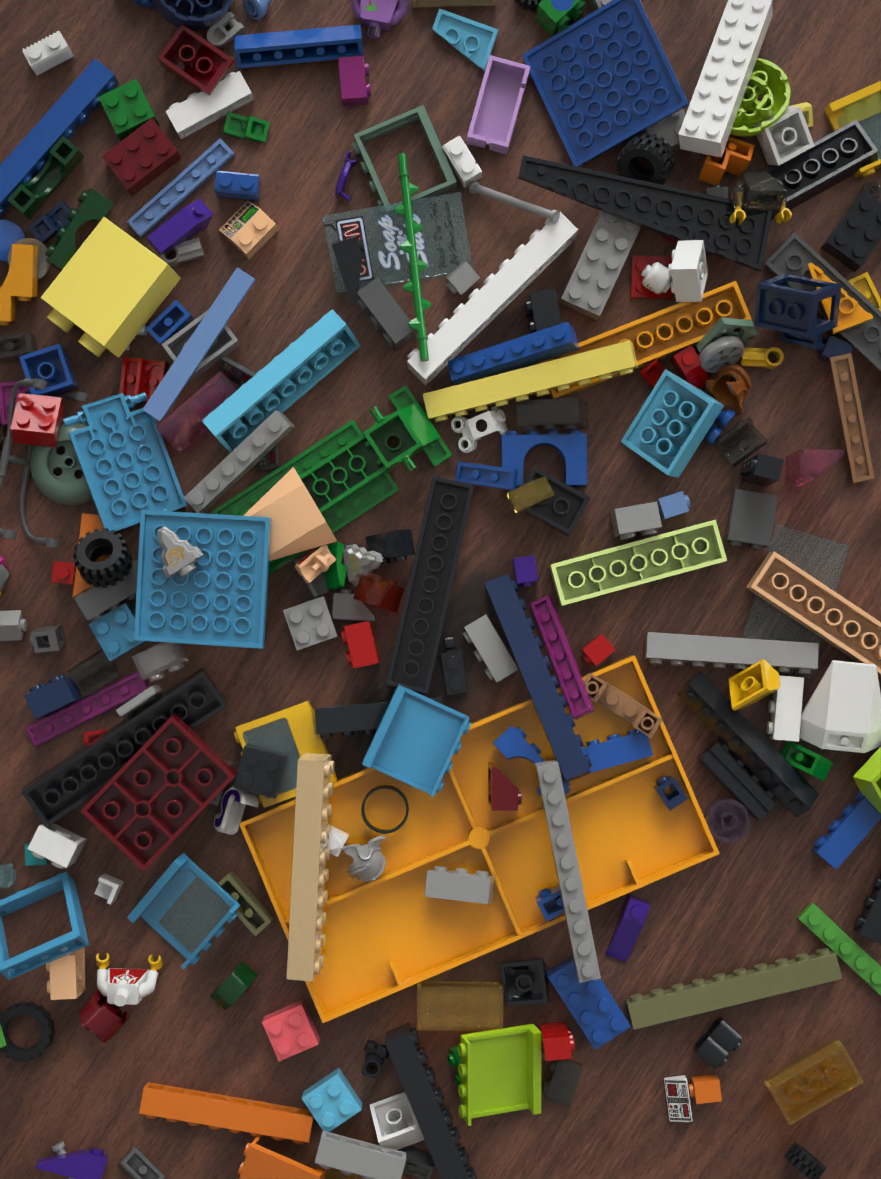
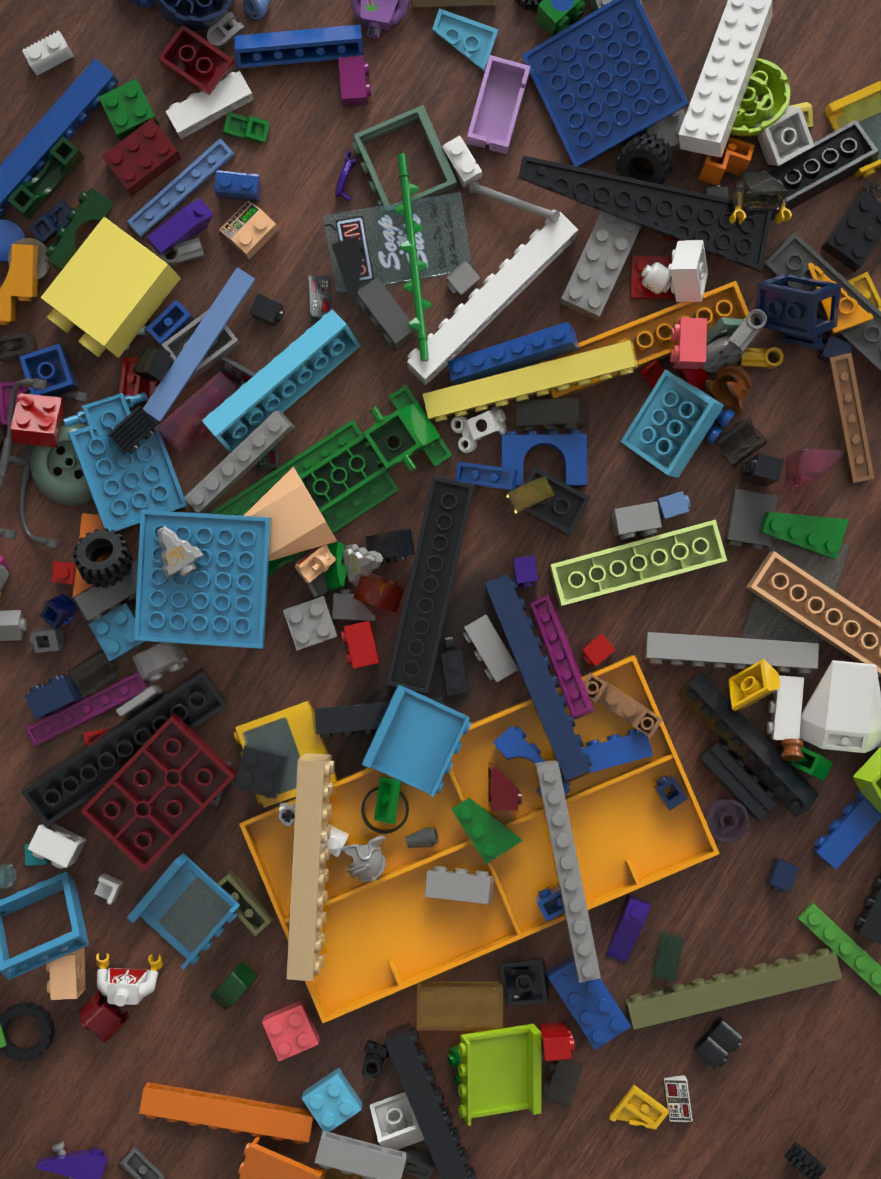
(58, 611): none -> clear blue brick
(132, 430): none -> black brick
(153, 364): none -> black brick
(232, 810): white animal -> none
(267, 310): none -> black brick
(286, 814): none -> light grey piece
(319, 295): none -> slope
(387, 800): none -> green plate
(423, 838): none -> dark grey cone
(484, 830): none -> green wing
(542, 310): black brick -> none
(639, 1109): none -> yellow wing
(667, 955): none -> clear green brick
(689, 343): none -> coral brick
(705, 1089): orange brick -> none
(747, 331): none -> light grey piece
(782, 875): none -> dark blue brick
(792, 749): none -> dark orange wheel
(811, 533): none -> green wing
(813, 1081): clear yellow brick -> none

